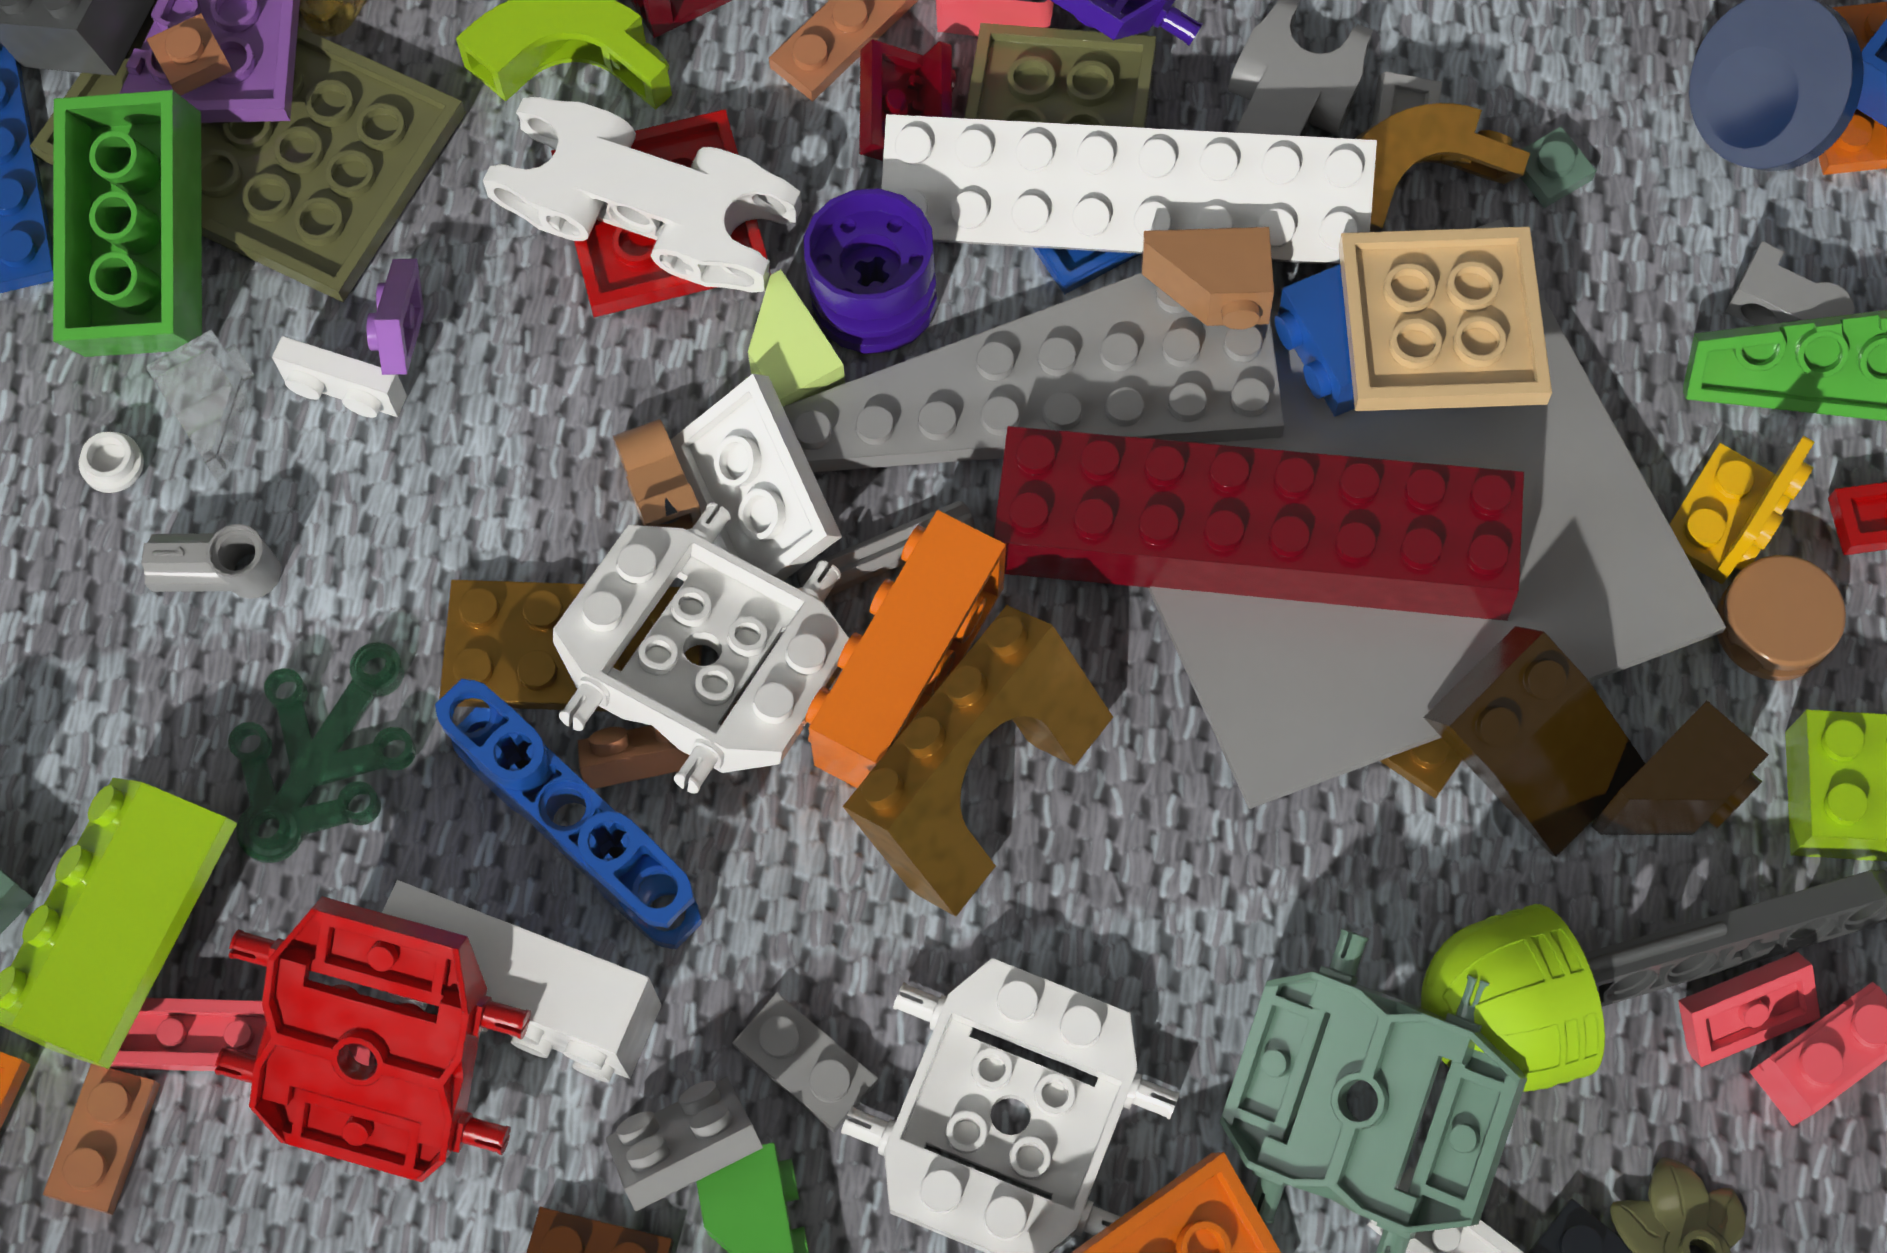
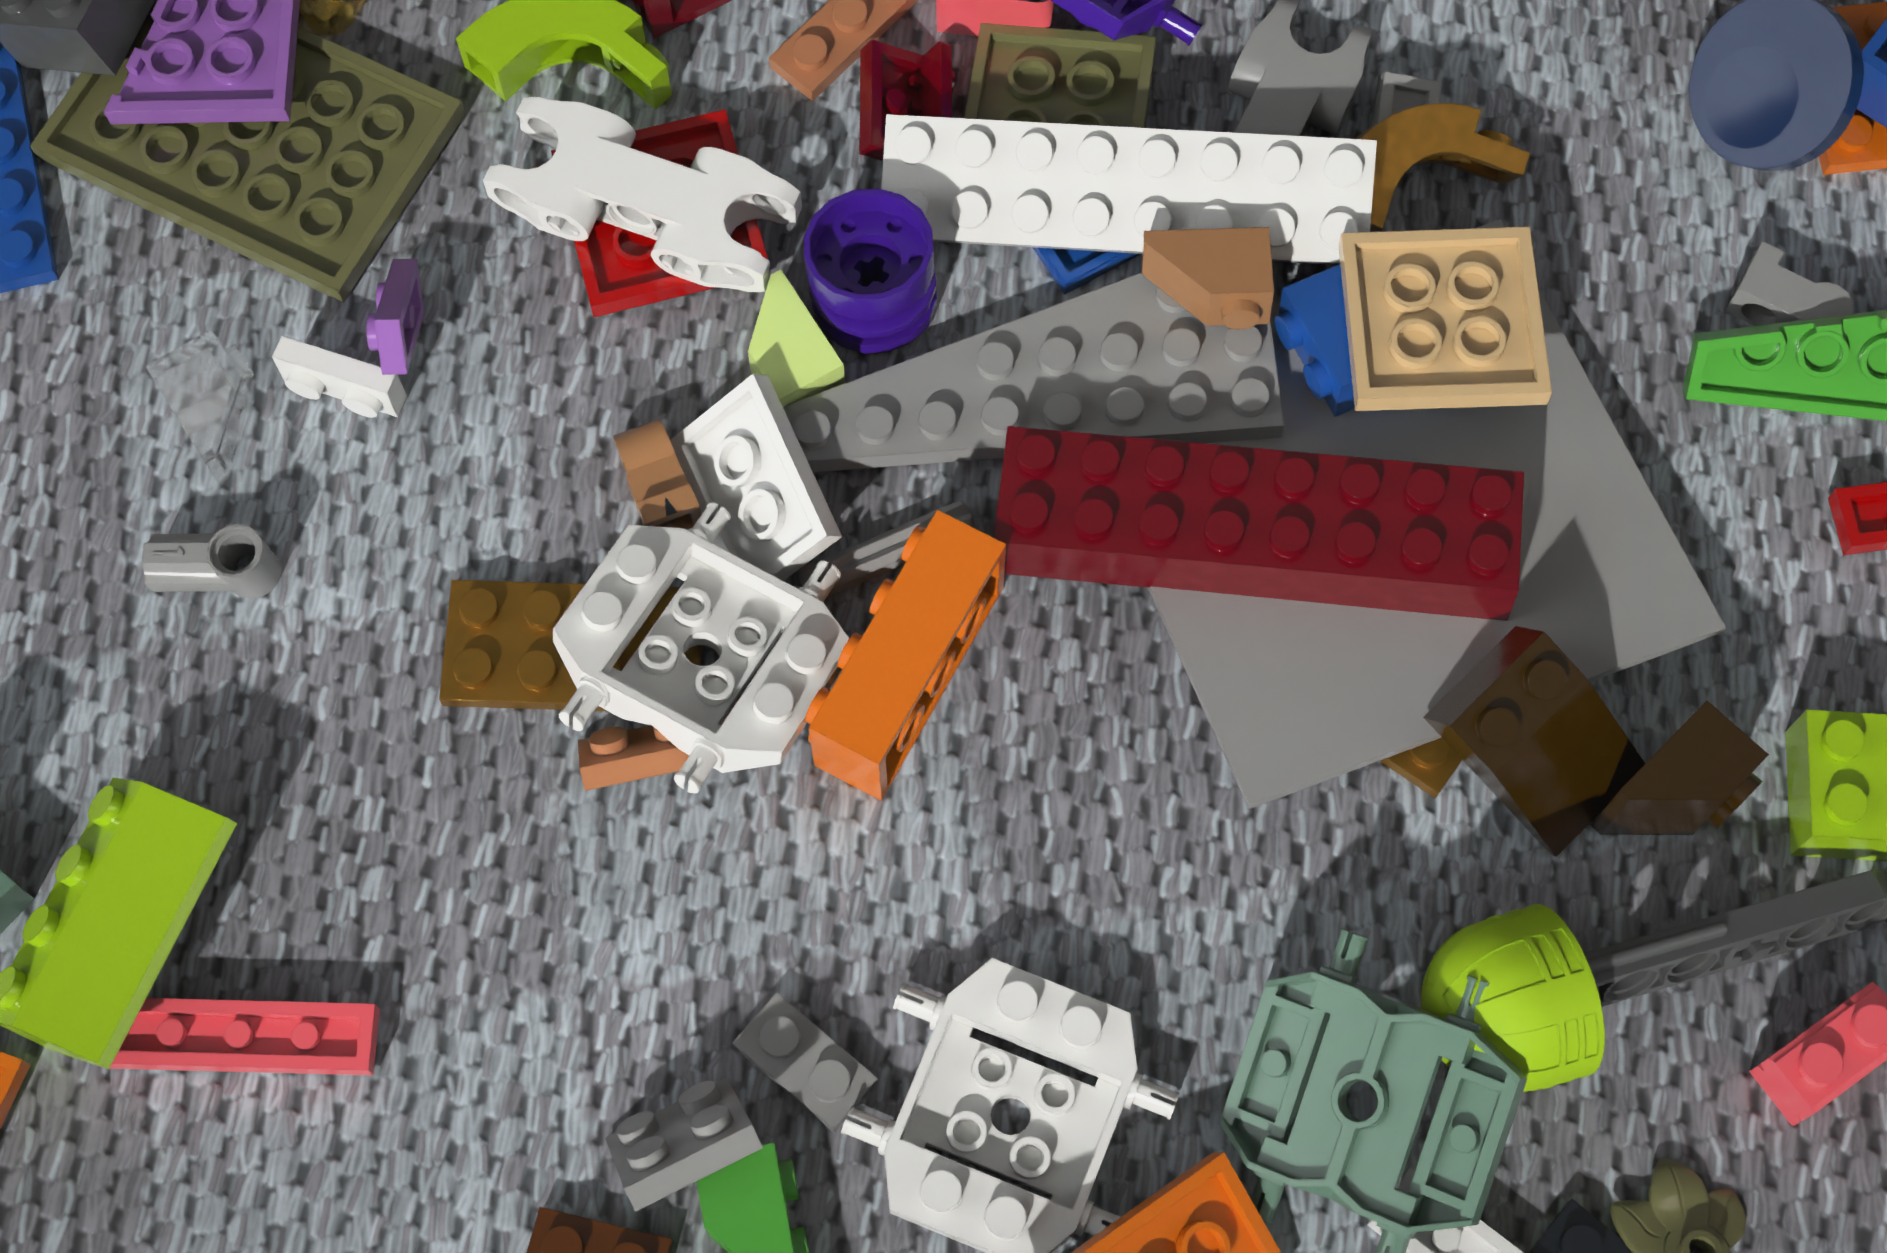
(101, 1139): nougat plate -> none
(110, 462): white plate -> none
(127, 223): bright green brick -> none
(189, 55): nougat plate -> none
(316, 760): clear green plant -> none
(416, 1099): red piece -> none
(537, 783): blue piece -> none
(575, 999): white brick -> none
(914, 792): pearl gold arch -> none
(1556, 167): sand green plate -> none
(1736, 509): yellow bracket -> none
(1749, 1009): coral plate -> none
(1781, 617): medium nougat head -> none

